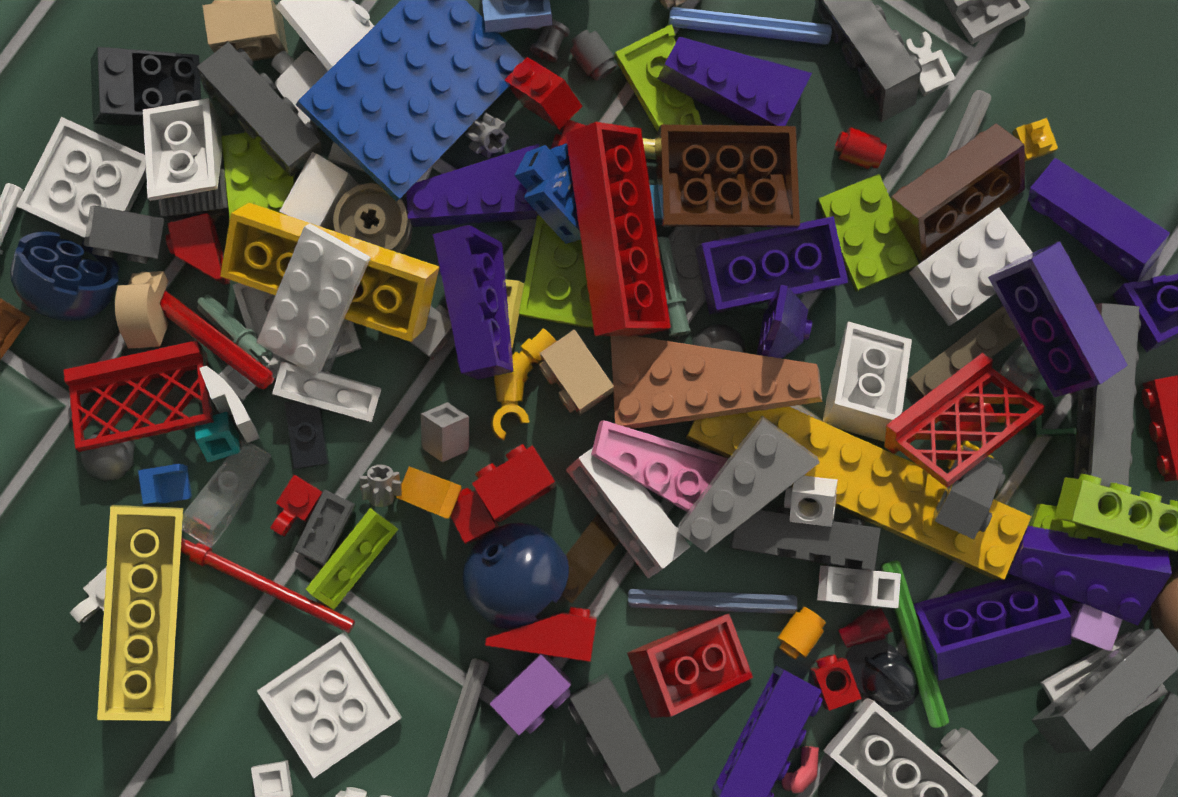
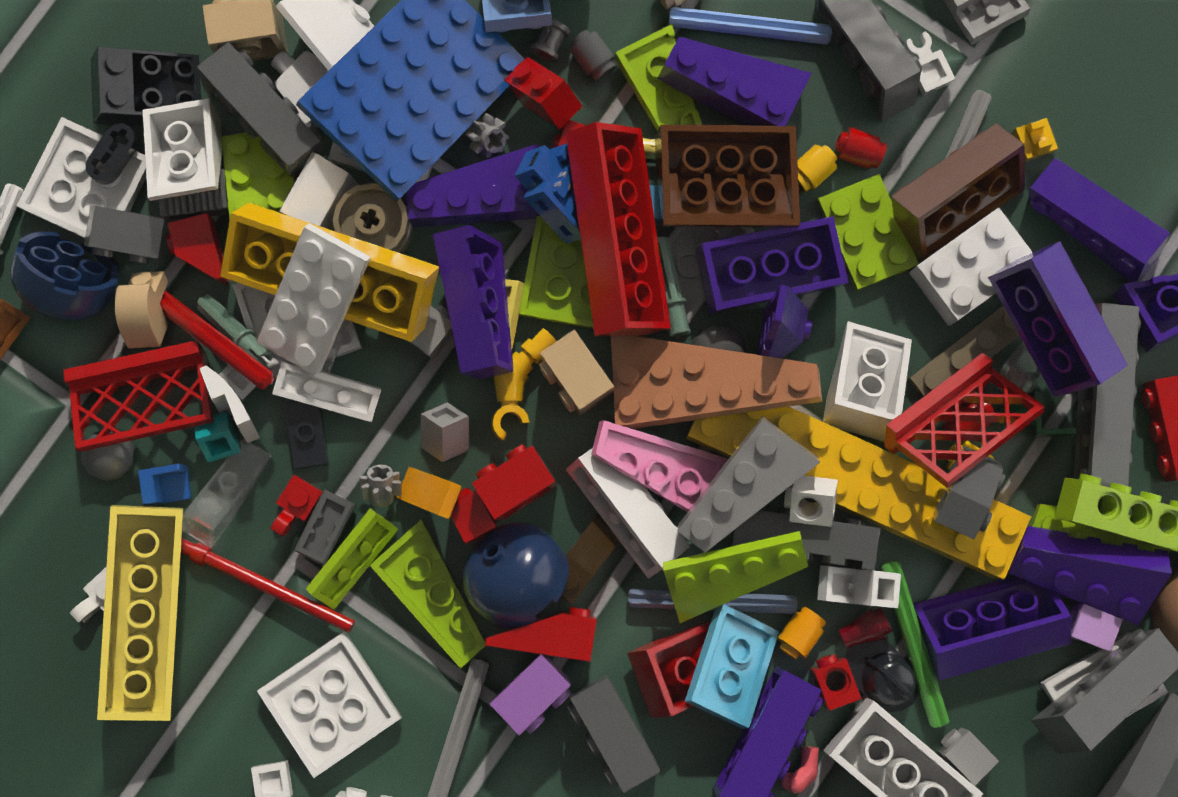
(111, 153): none -> black beam
(427, 589): none -> lime wing
(728, 573): none -> lime wing
(732, 666): none -> medium azure plate
(815, 167): none -> yellow brick

